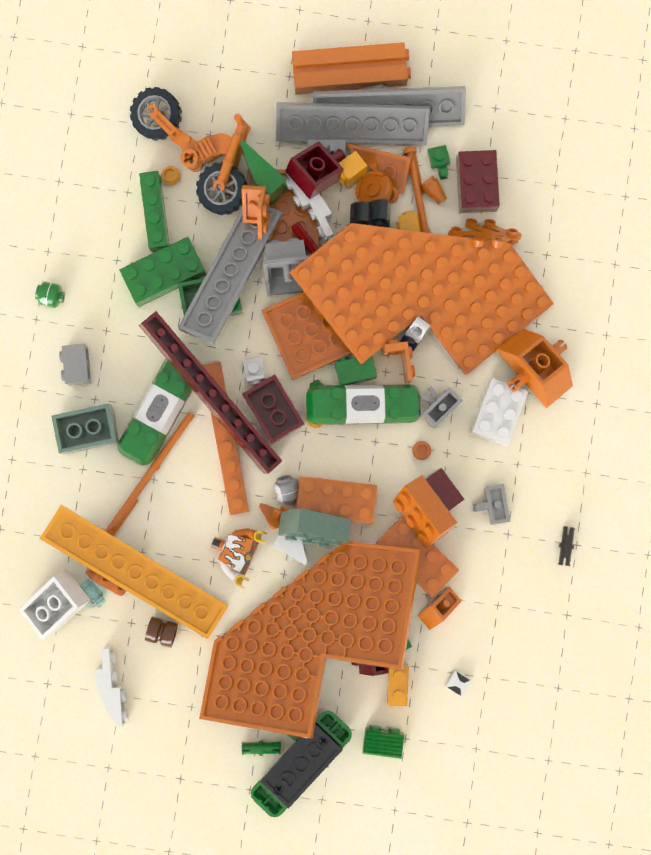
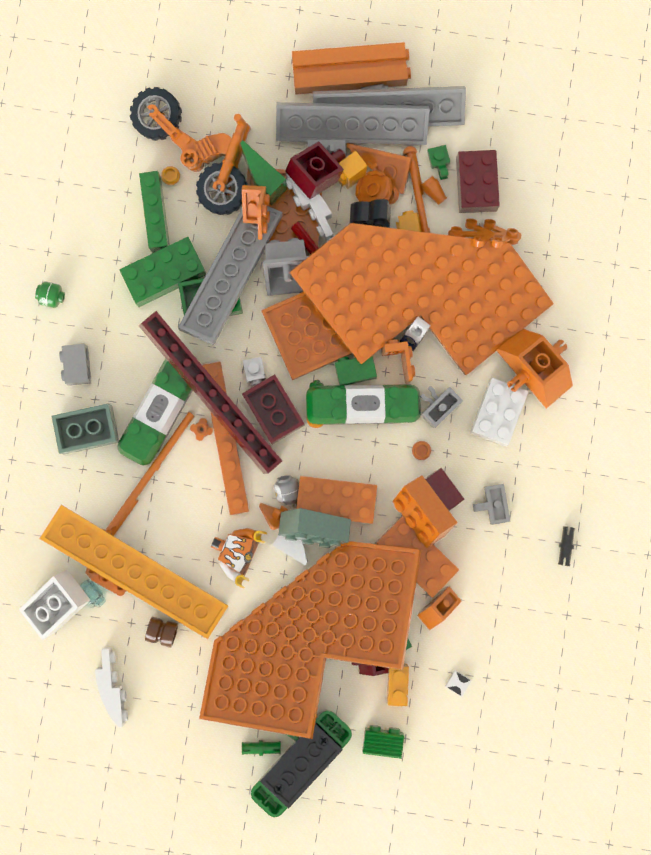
(201, 434): none -> orange plate

